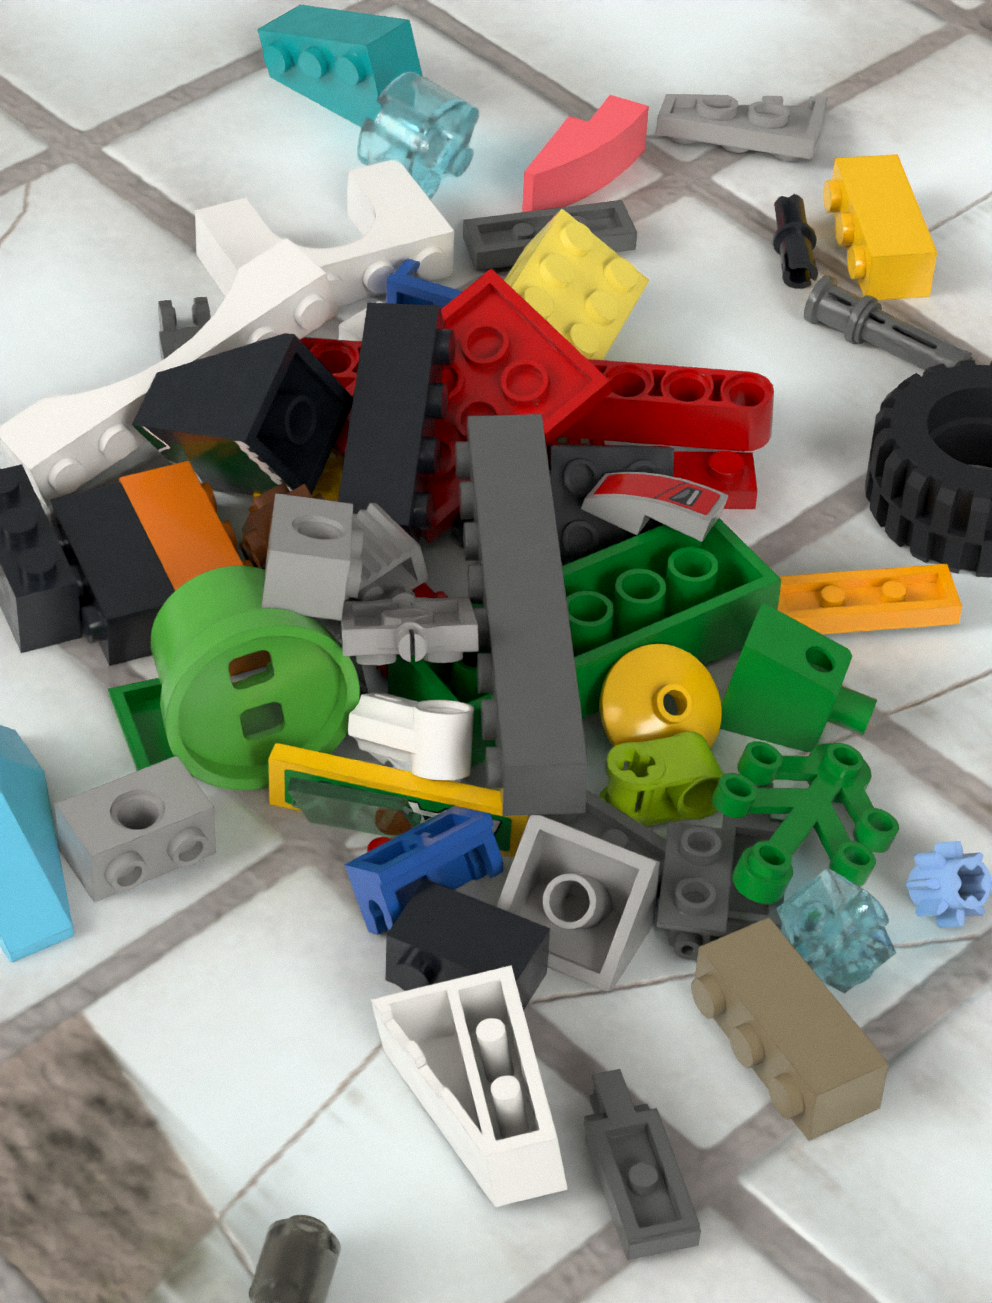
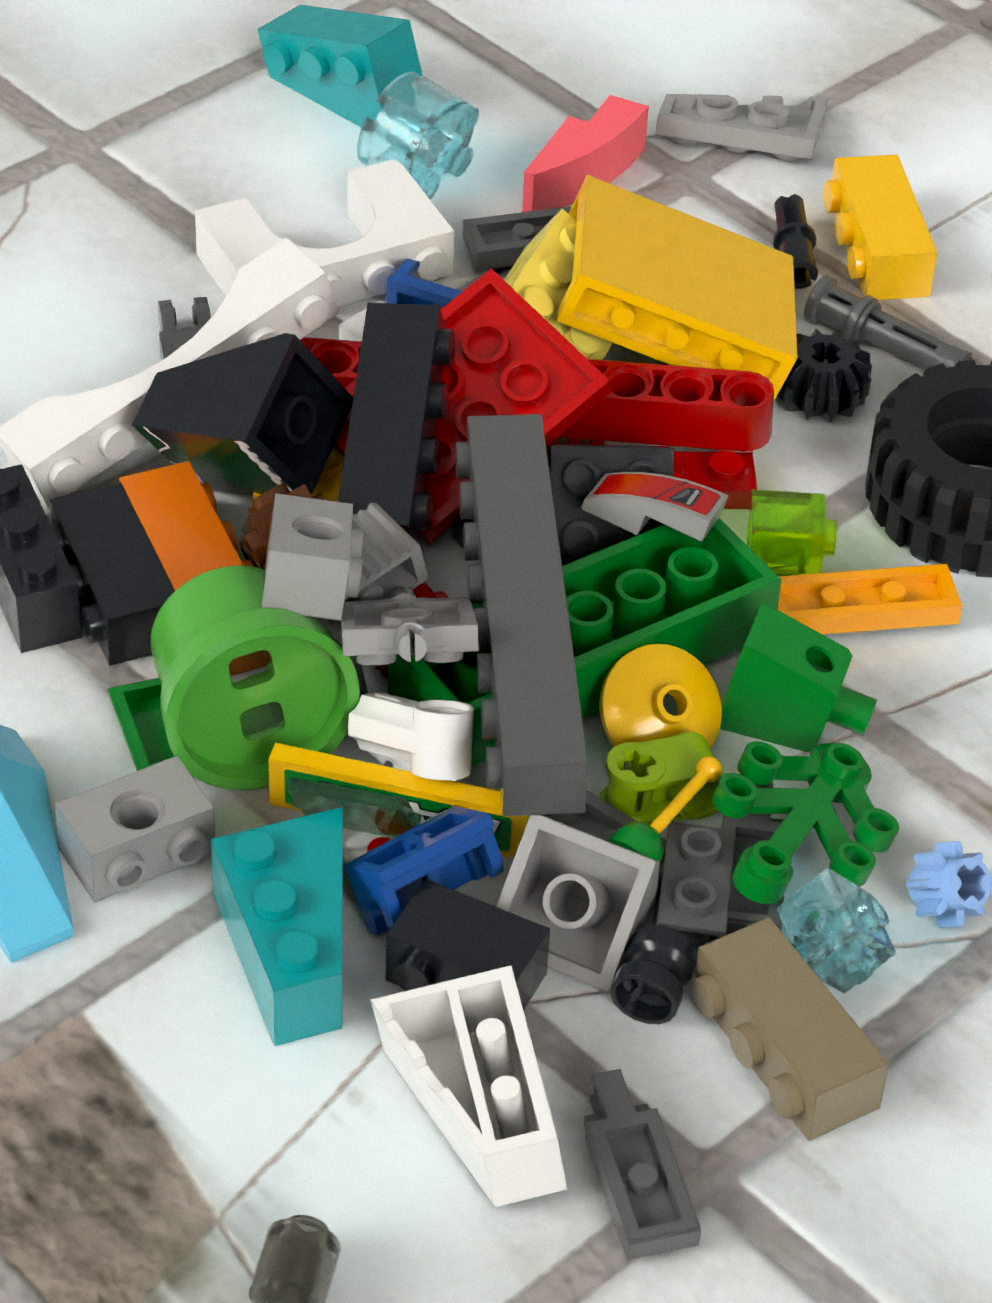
(285, 919): none -> teal wedge
(646, 838): none -> hinge
(660, 965): none -> black wheel
(678, 286): none -> yellow panel
(790, 531): none -> clear neon green brick
(827, 376): none -> black gear

